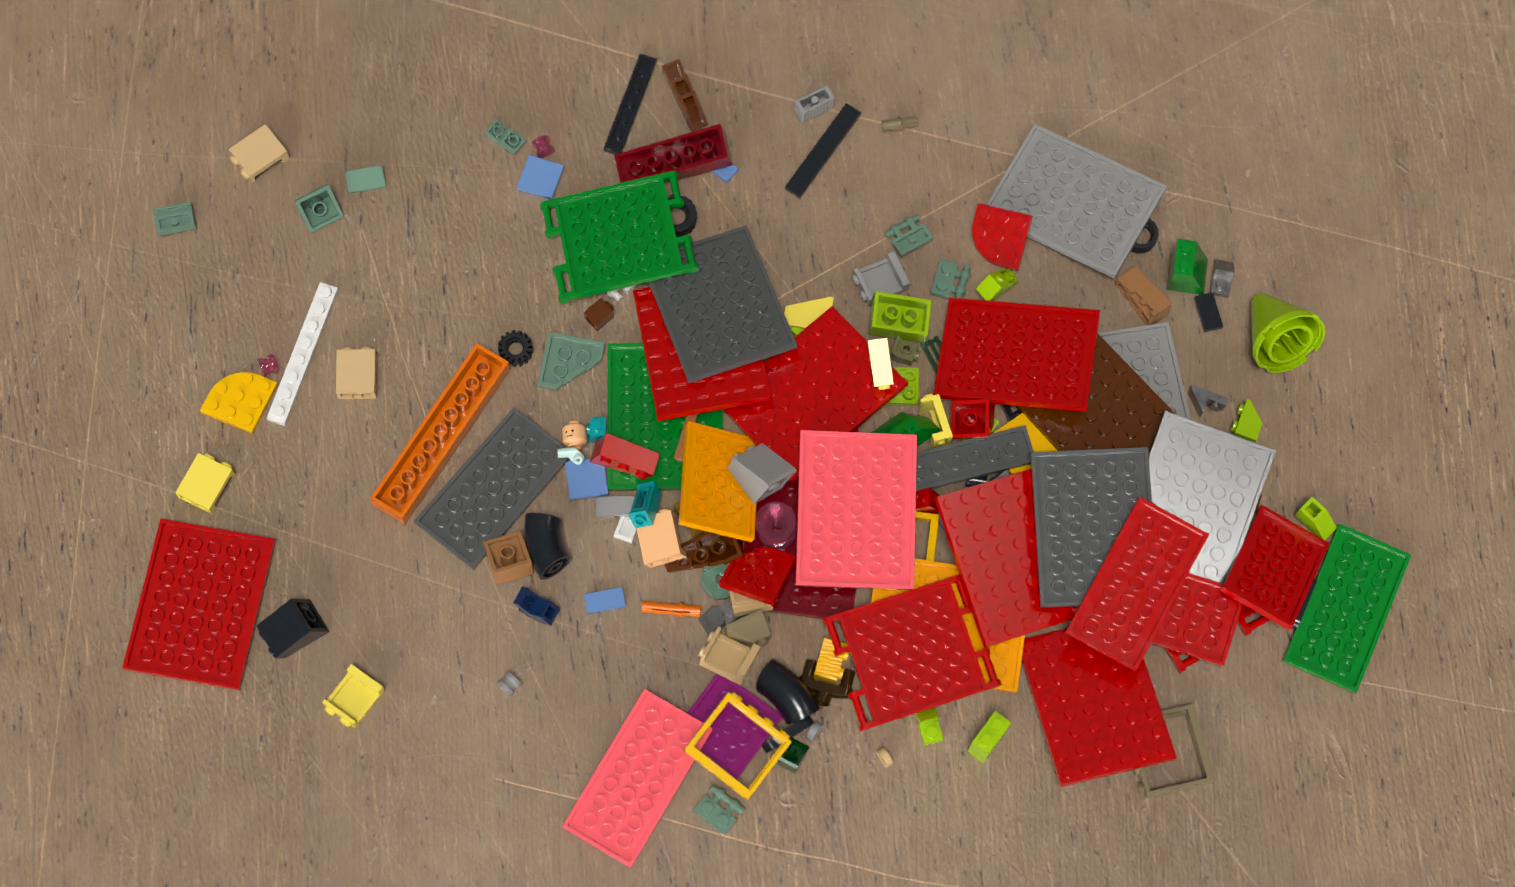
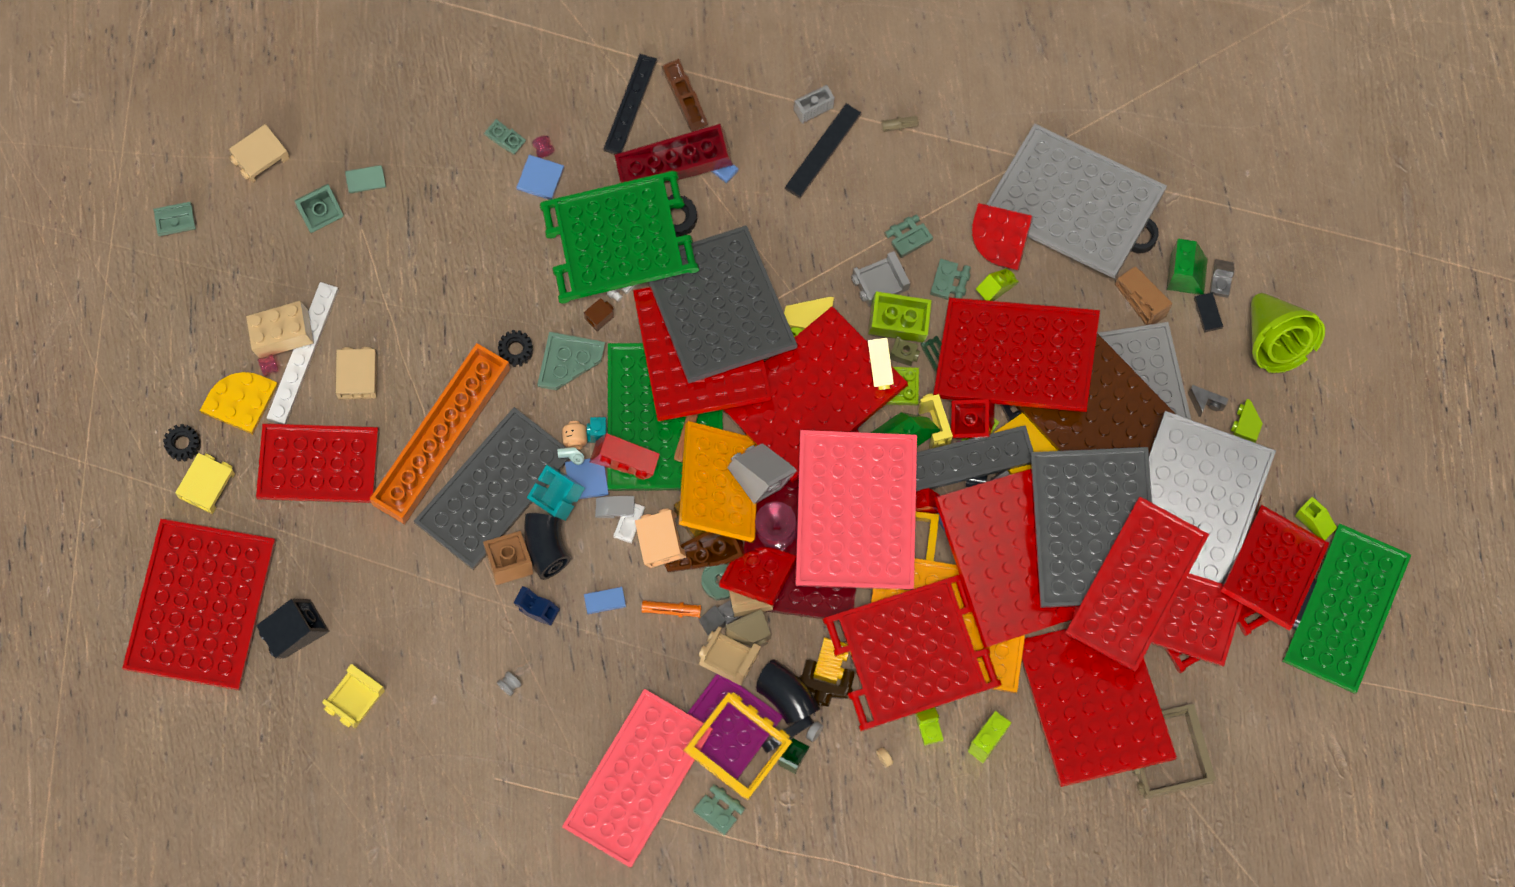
(174, 434): none -> black tyre
(279, 329): none -> tan brick
(317, 463): none -> red plate
(560, 494): none -> teal piece
(645, 504): teal window -> none

